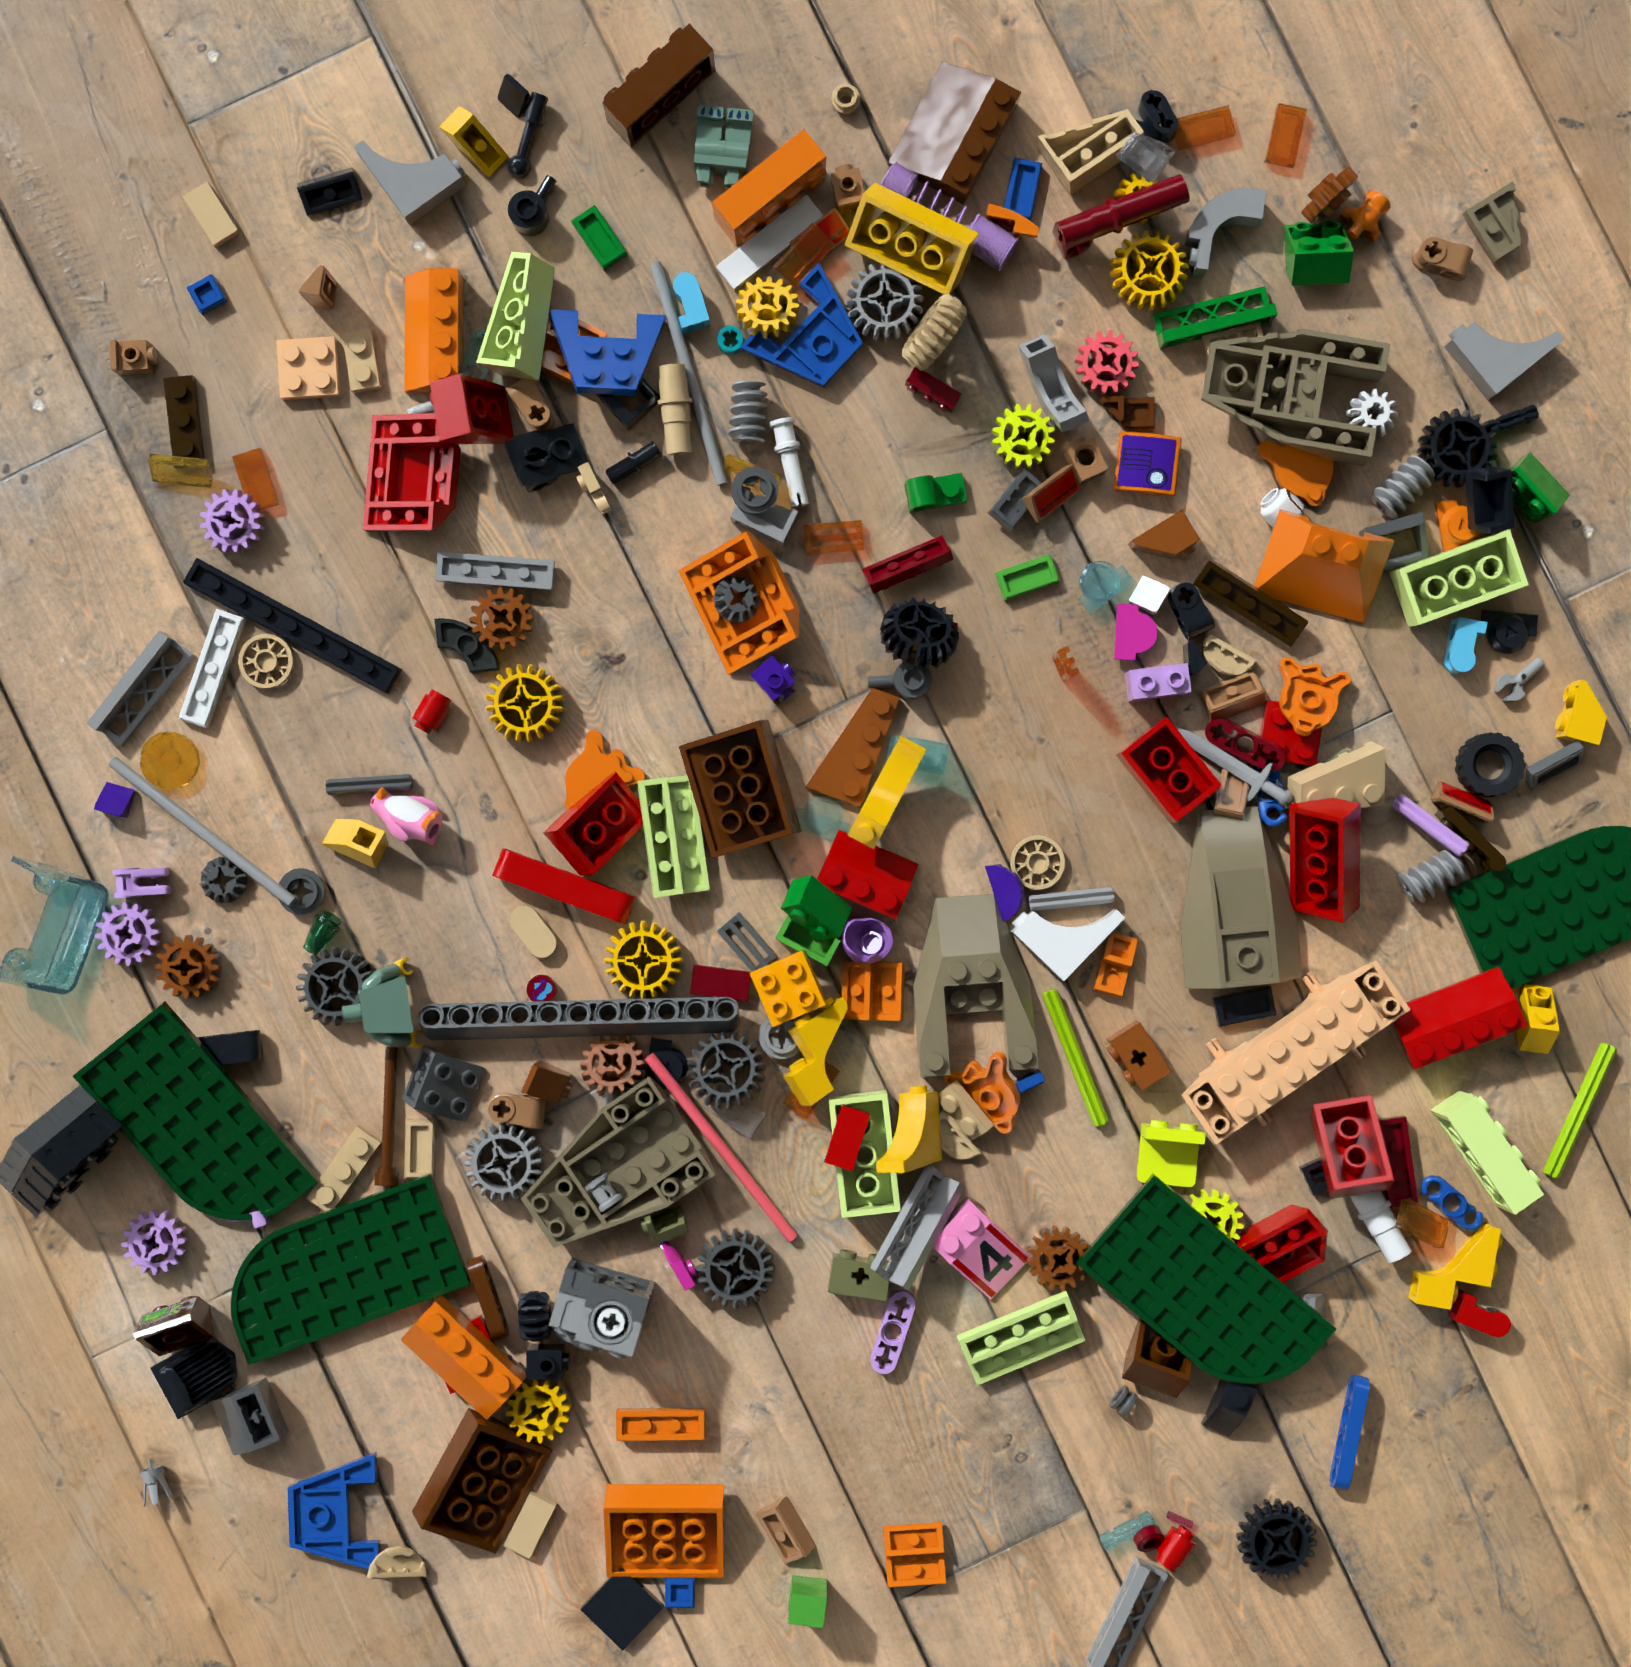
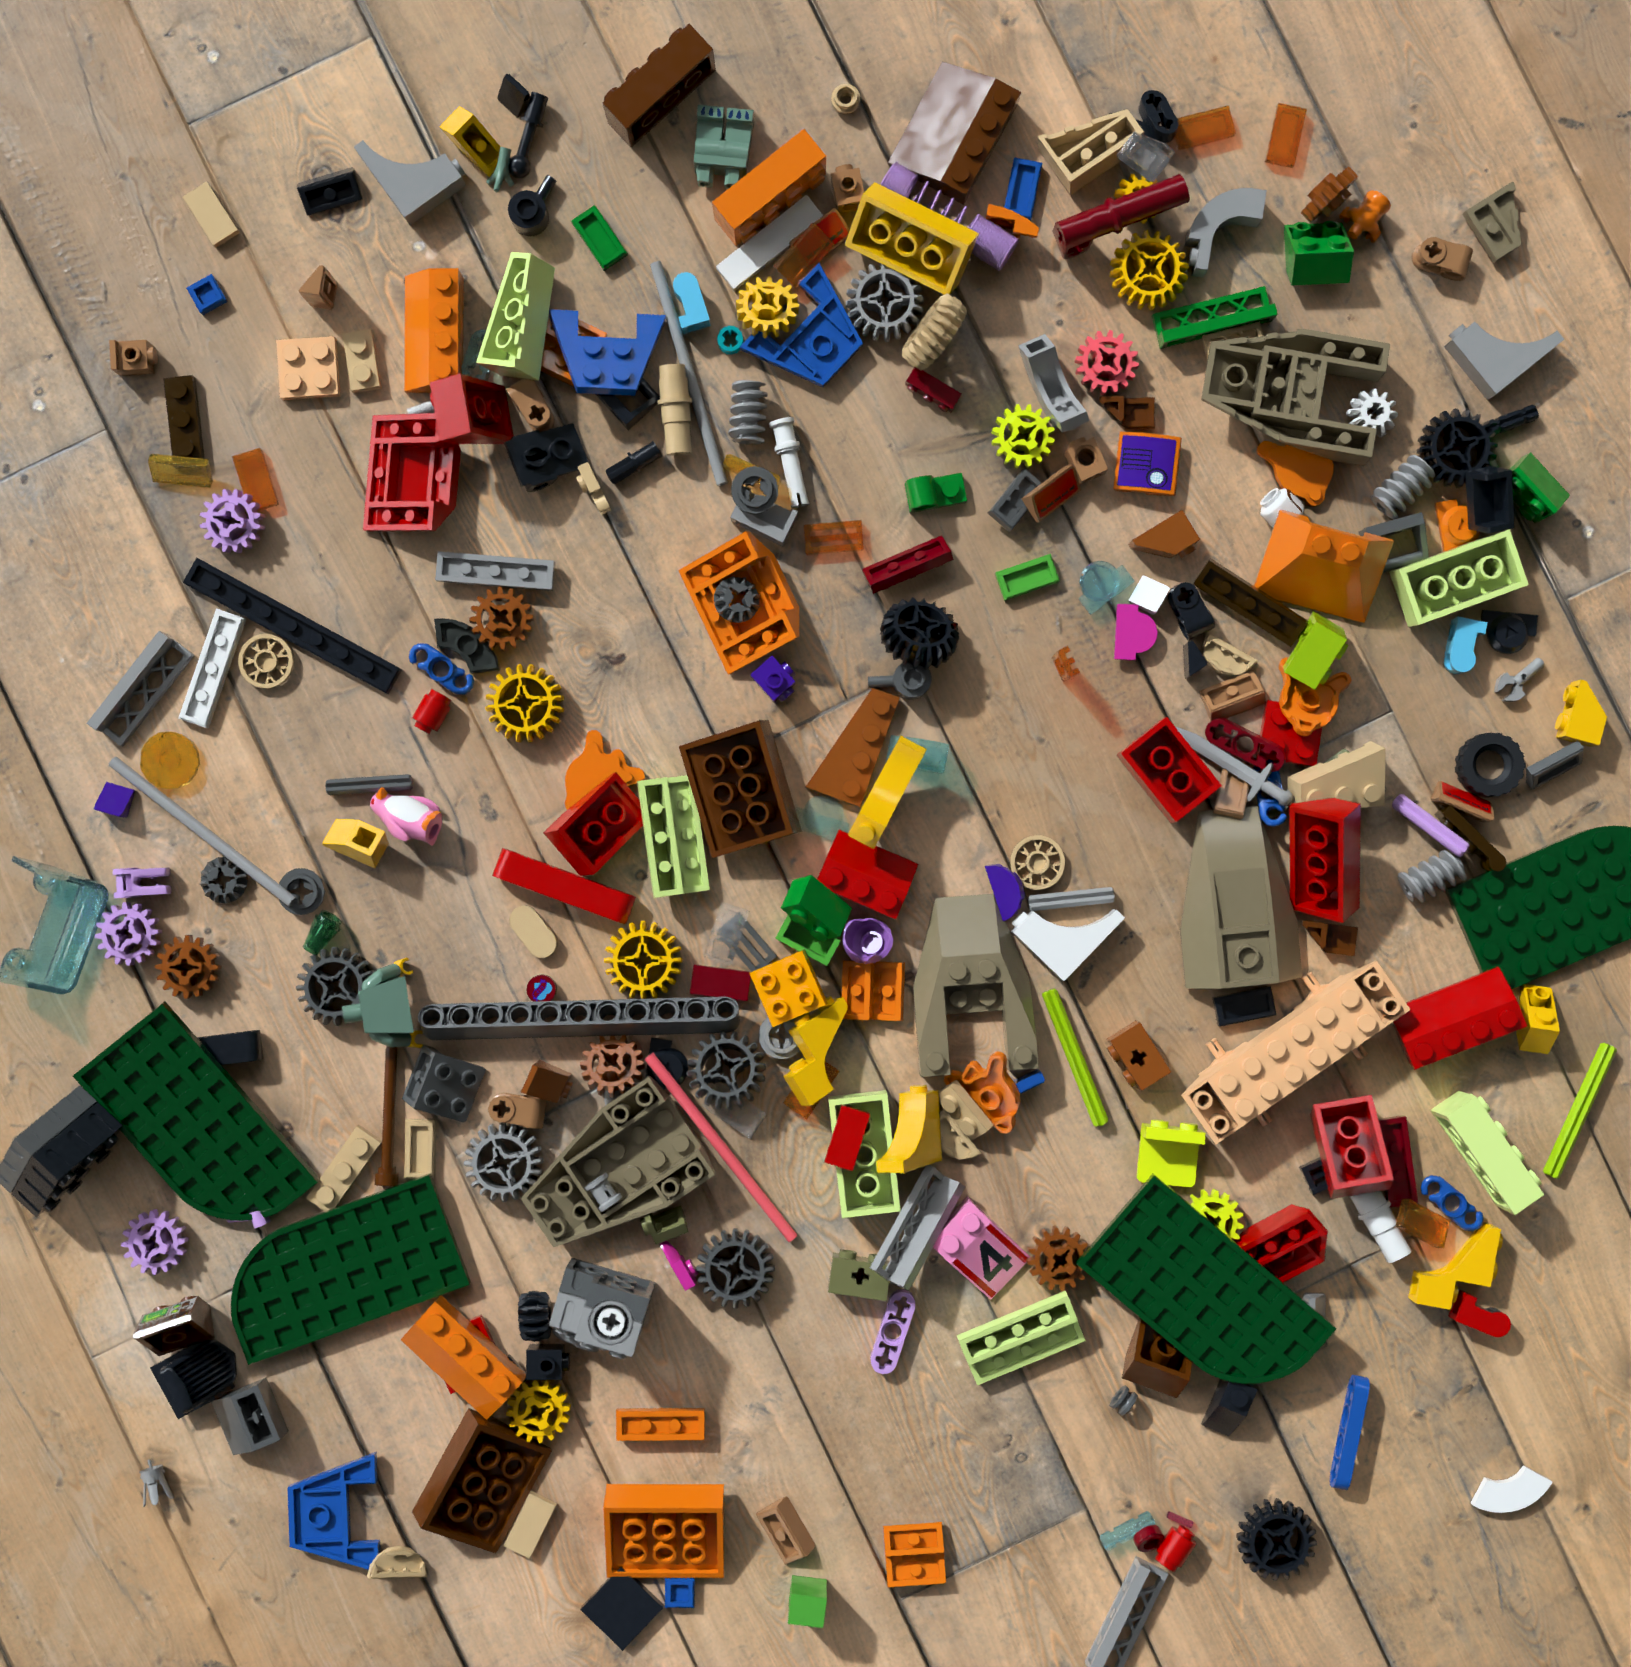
(447, 681): none -> blue piece
(488, 1297): reddish brown beam -> none
(502, 170): none -> sand green bar
(726, 934): none -> clear slope
(1115, 964): orange slope -> none
(1158, 682): lavender brick -> none
(1316, 651): none -> lime brick
(1333, 937): none -> reddish brown slope
(1511, 1493): none -> white tile

